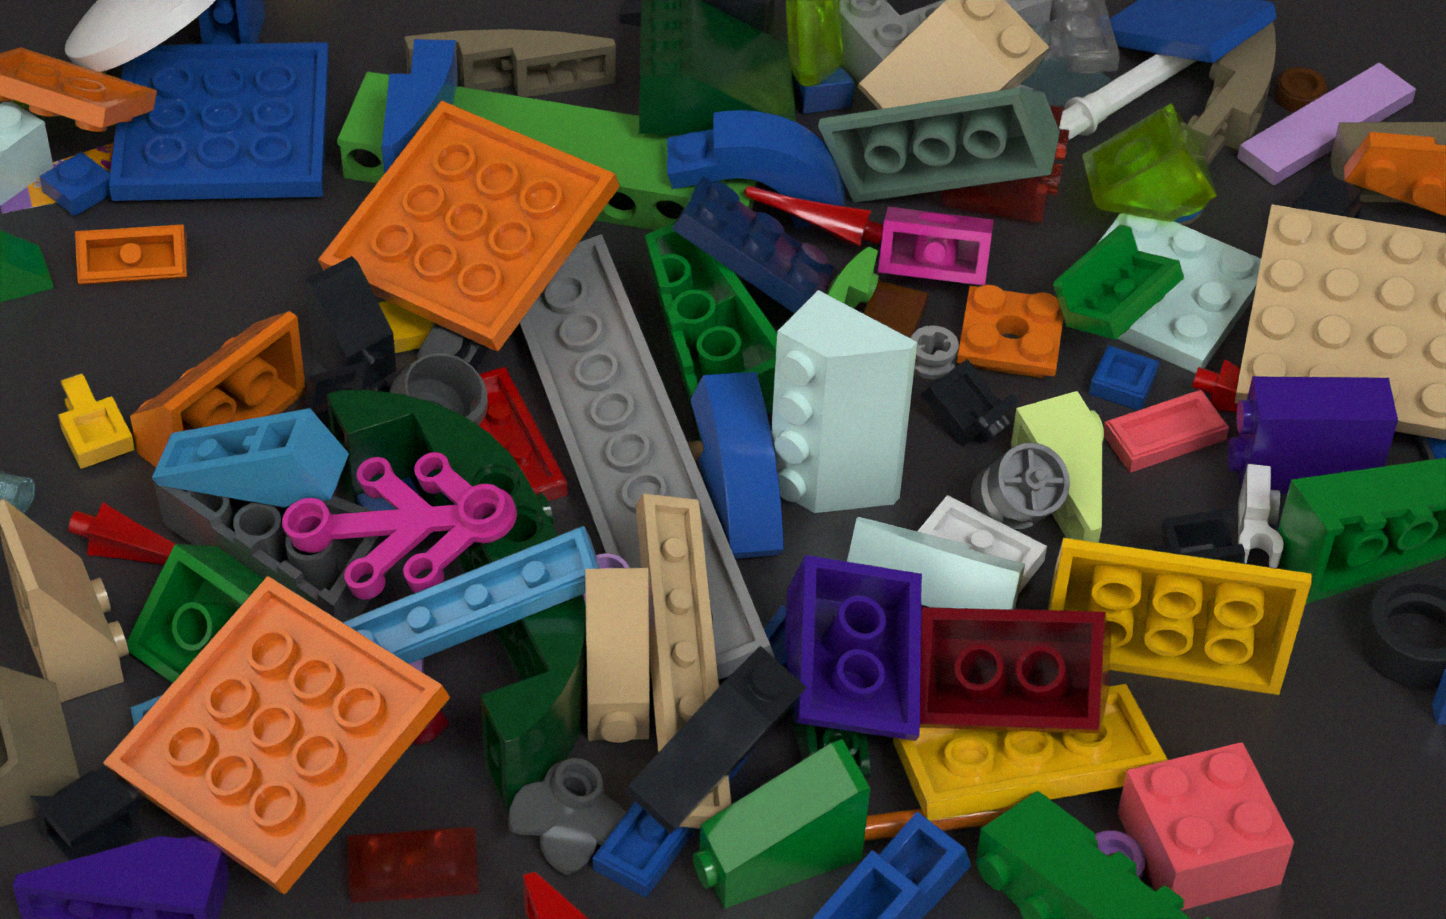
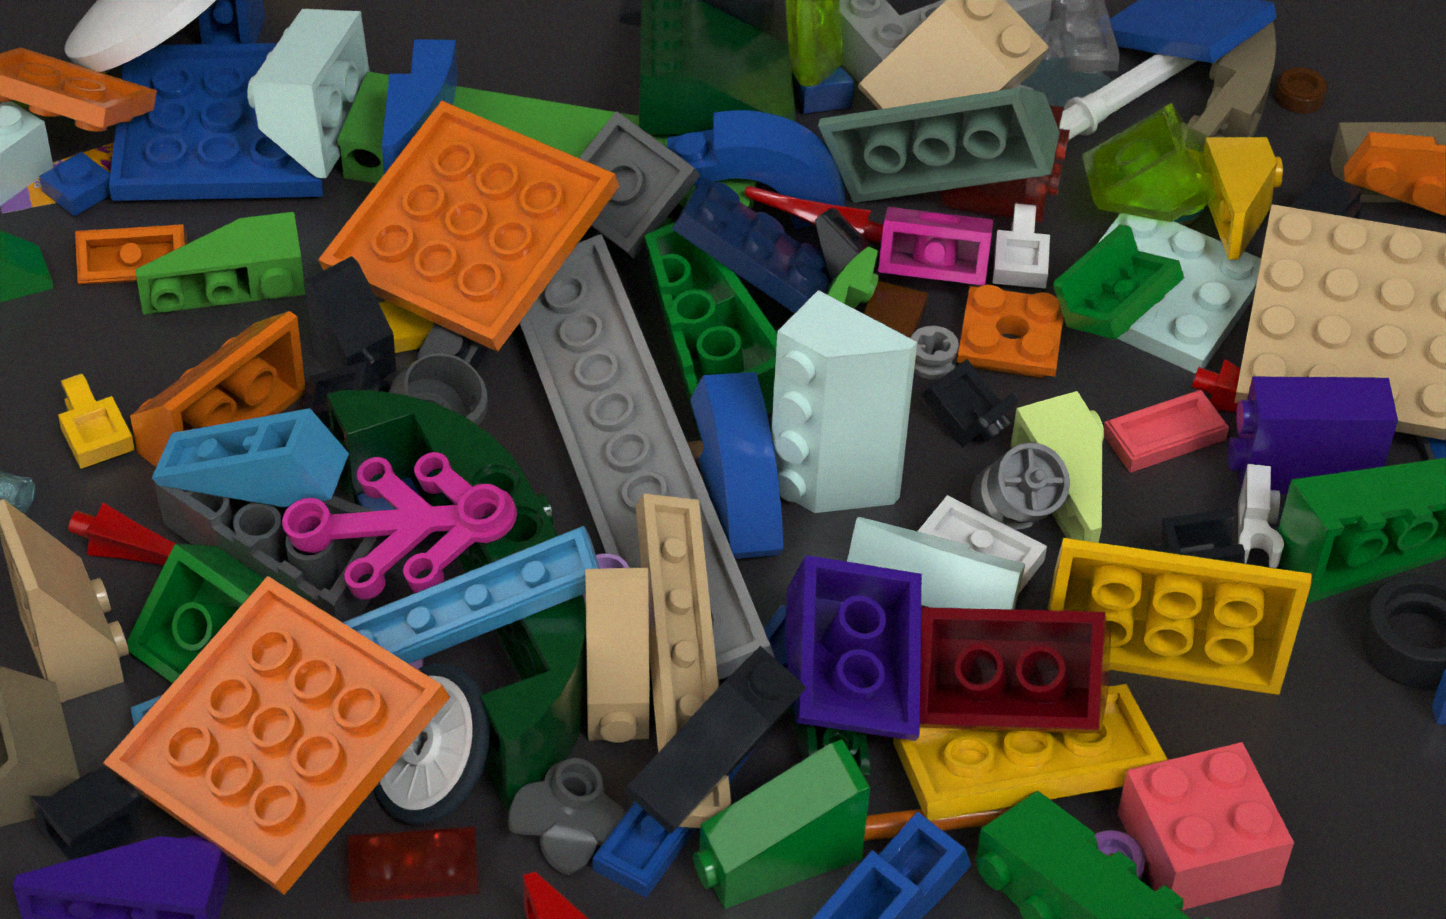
(231, 265): none -> bright green slope
(311, 86): none -> light aqua slope
(444, 758): none -> white wheel
(517, 432): red tile -> none
(528, 59): dark tan slope -> none
(649, 181): none -> dark grey plate
(838, 241): none -> black slope
(1021, 254): none -> white plate
(1124, 378): blue tile -> none
(1244, 181): none -> yellow slope
(1313, 129): lavender tile -> none

